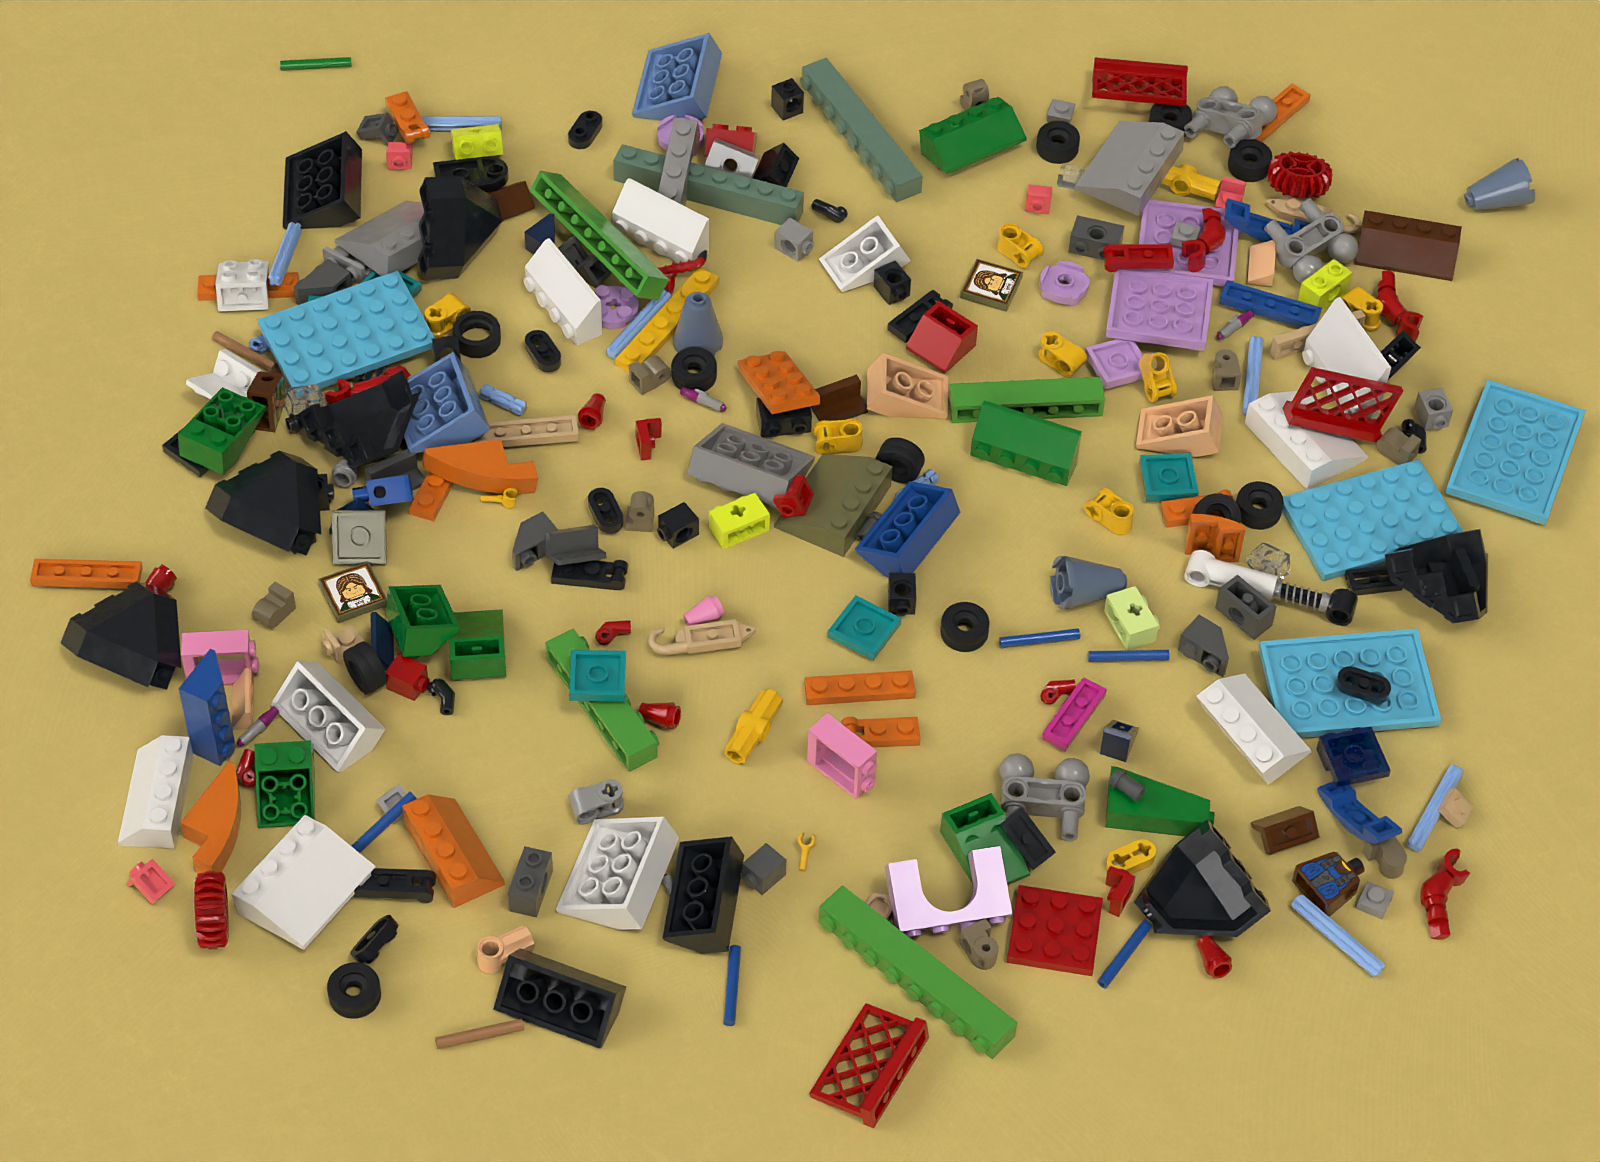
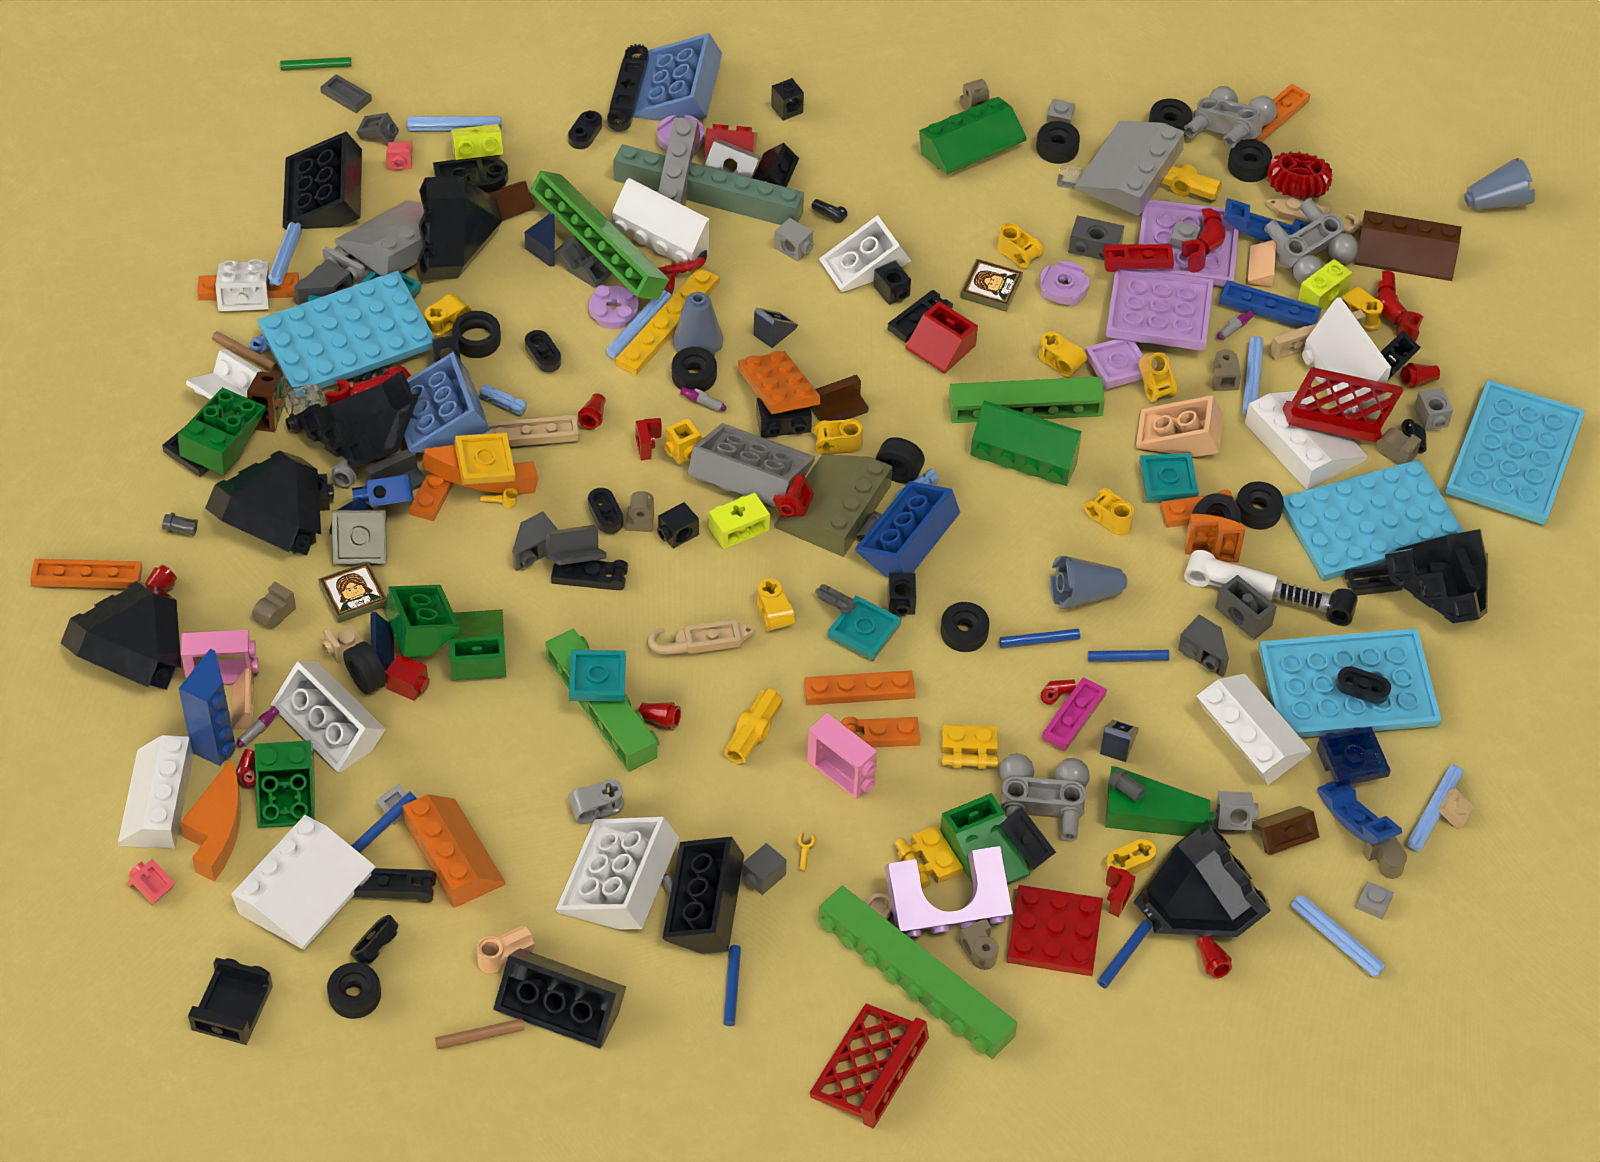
(179, 524): none -> dark grey pin
(211, 910): red gear -> none
(232, 1001): none -> black panel
(346, 93): none -> dark grey tile
(407, 117): orange plate -> none
(445, 692): black arm -> none
(484, 458): none -> yellow plate
(530, 881): dark grey brick -> none
(564, 294): white slope -> none
(611, 629): red arm -> none
(625, 99): none -> black piece
(650, 373): dark tan leg -> none
(681, 439): none -> yellow brick
(705, 612): bright pink cone -> none
(772, 326): none -> dark blue slope
(773, 605): none -> yellow piece
(835, 598): none -> dark grey axle
(861, 130): sand green brick -> none
(906, 389): light nougat slope -> none
(934, 851): none -> yellow plate
(969, 740): none -> yellow plate
(1038, 199): coral bracket -> none
(1131, 618): yellowish green brick -> none
(1139, 74): red fence -> none
(1230, 189): coral bracket -> none
(1230, 801): none -> light grey brick
(1269, 560): clear leg -> none
(1328, 880): torso -> none
(1418, 374): none -> red cone
(1435, 891): red piece -> none

